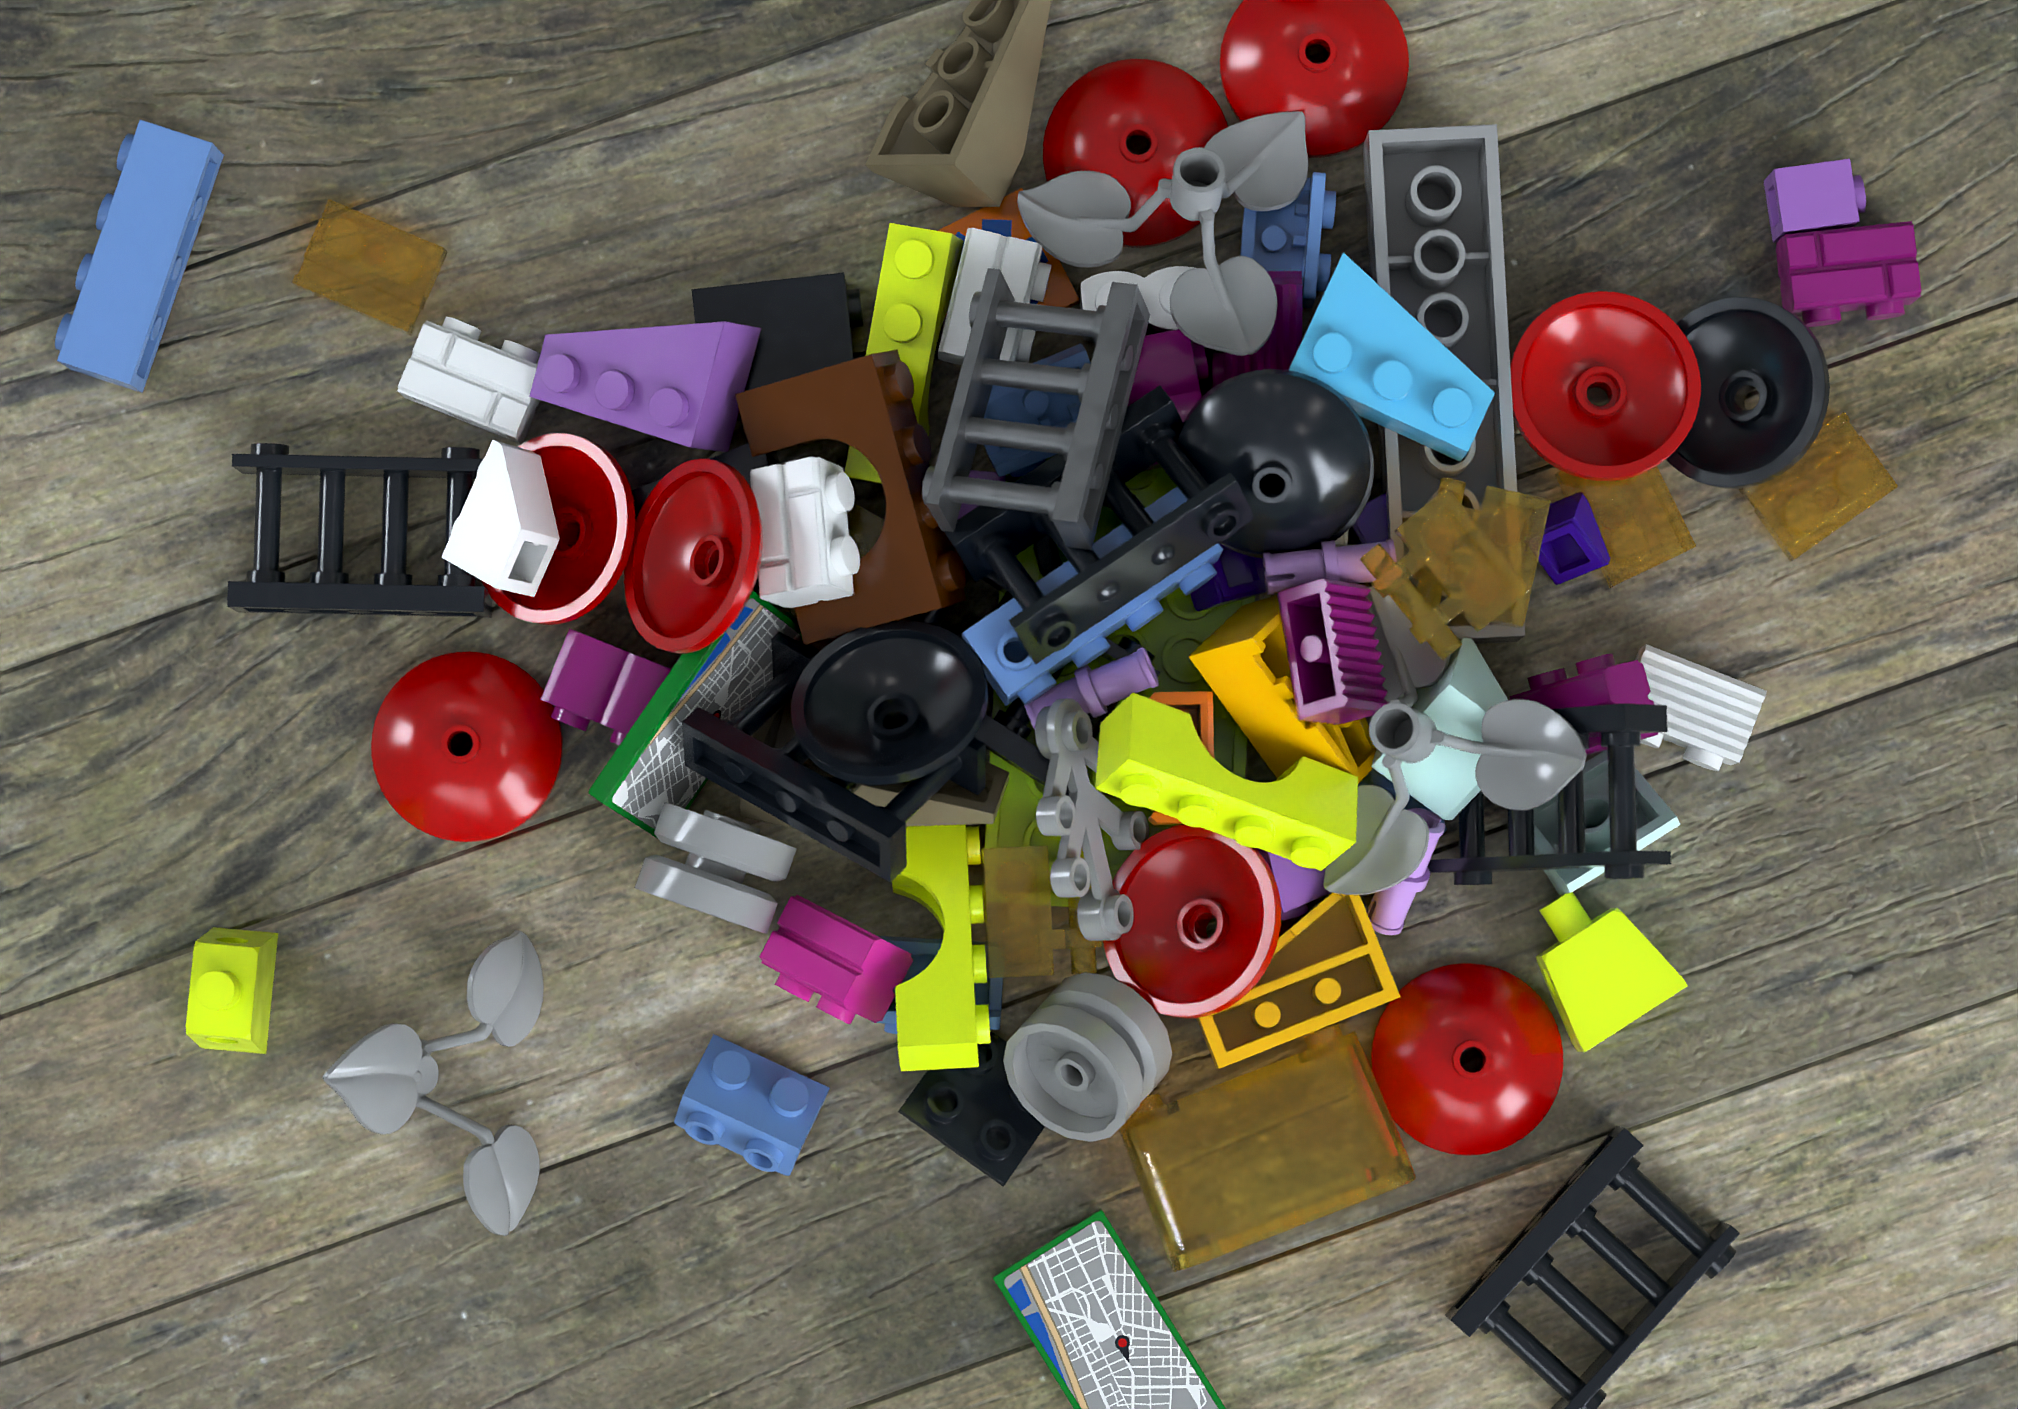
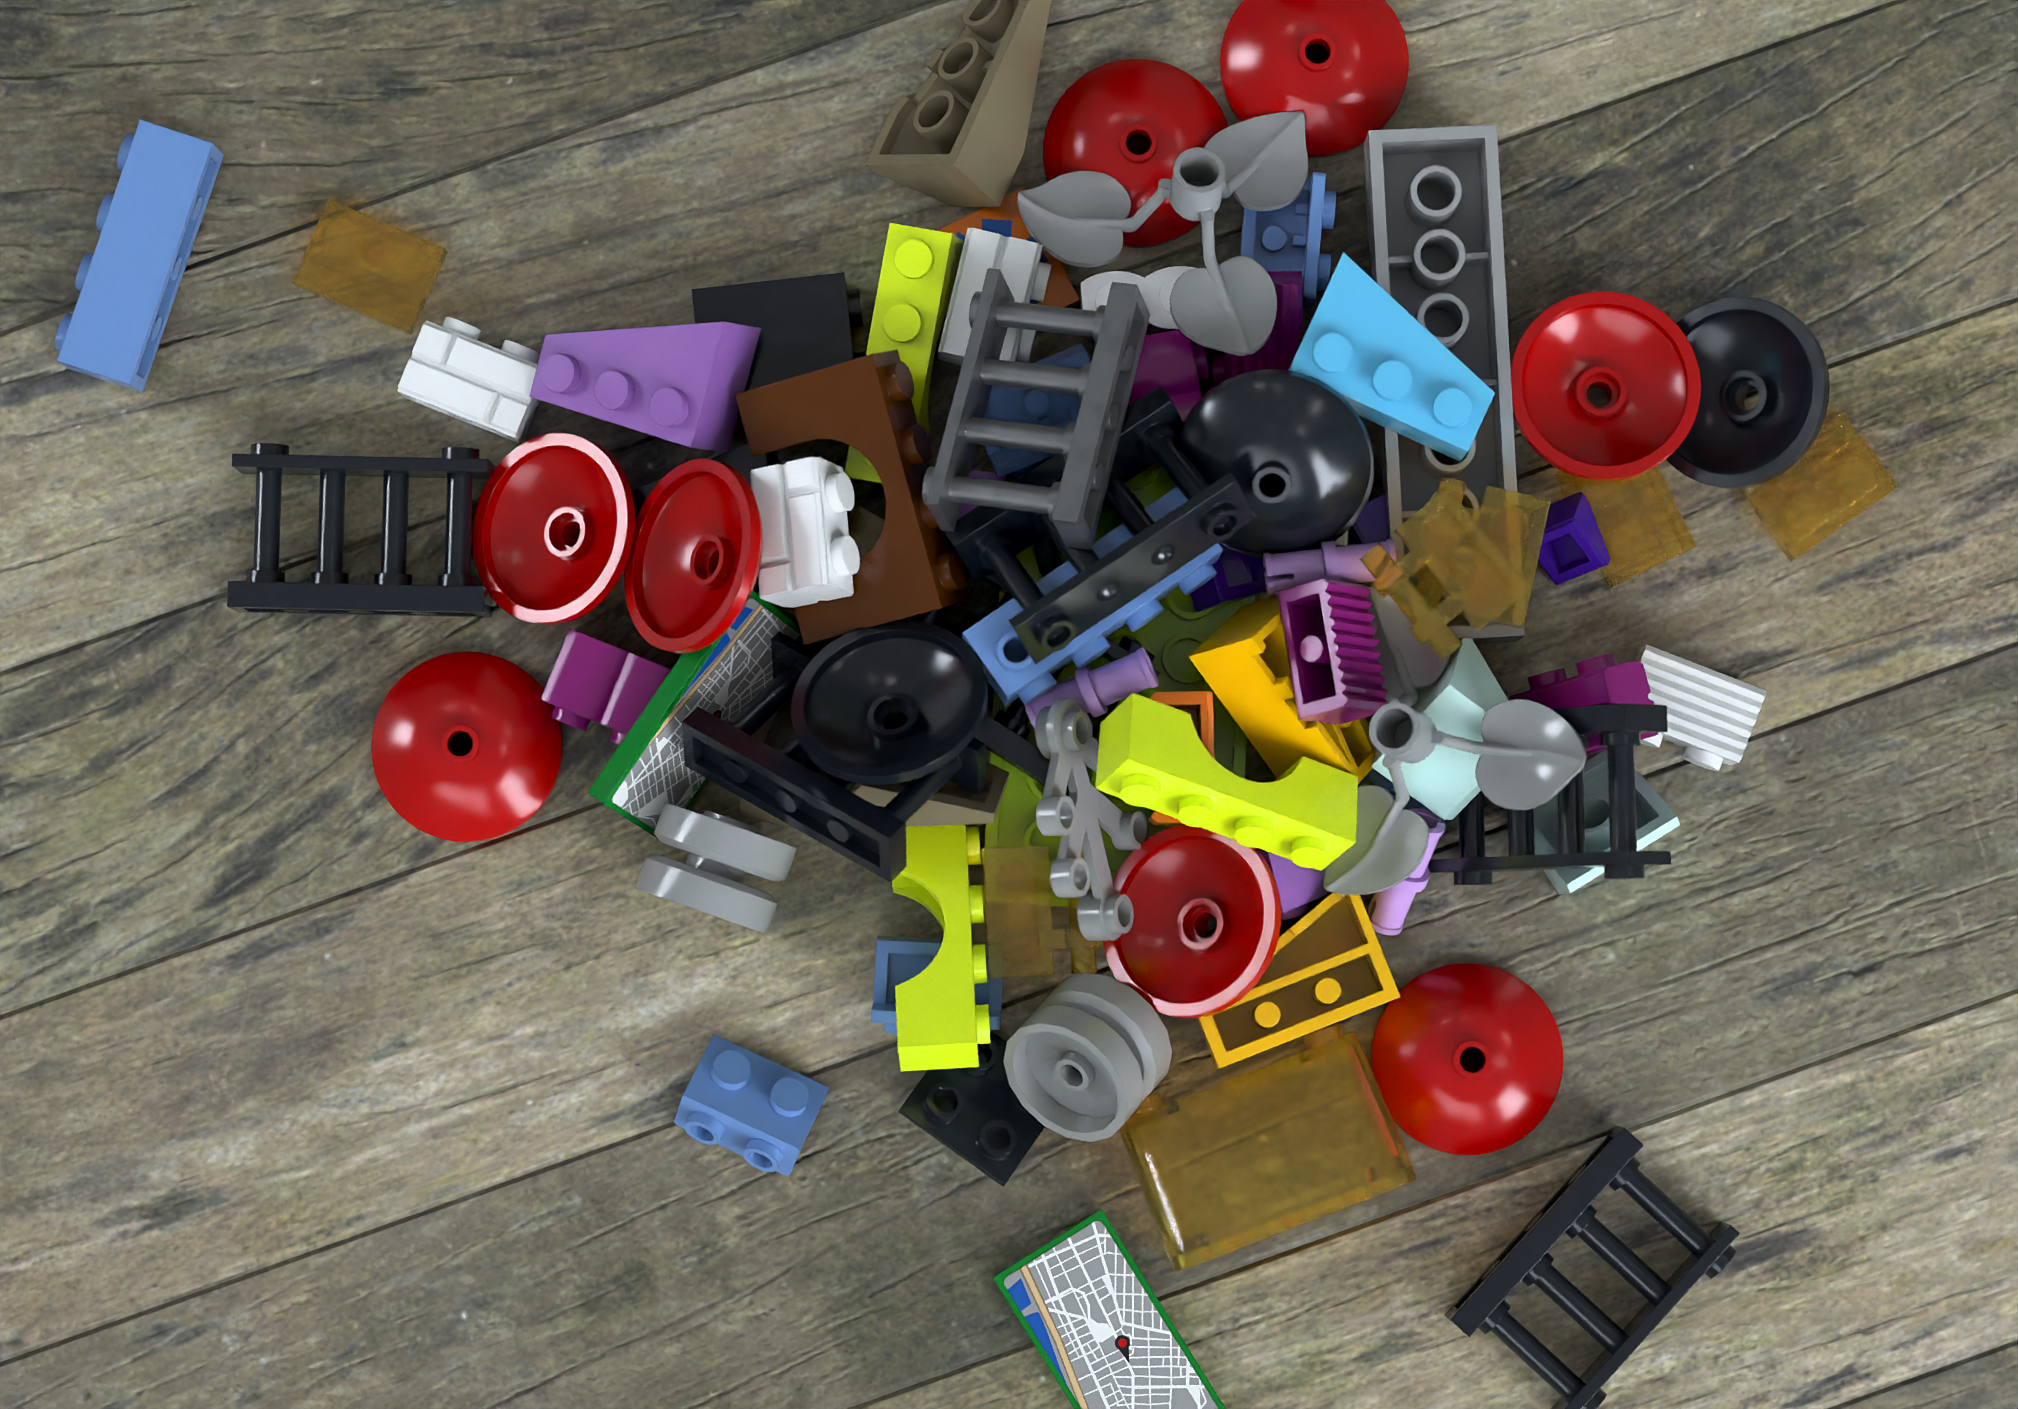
(231, 990): neon yellow torso -> none
(393, 1072): light grey plant -> none
(506, 522): white slope -> none
(836, 960): dark pink brick -> none
(1601, 971): neon yellow torso -> none
(1813, 198): medium lavender brick -> none
(1849, 272): magenta brick -> none

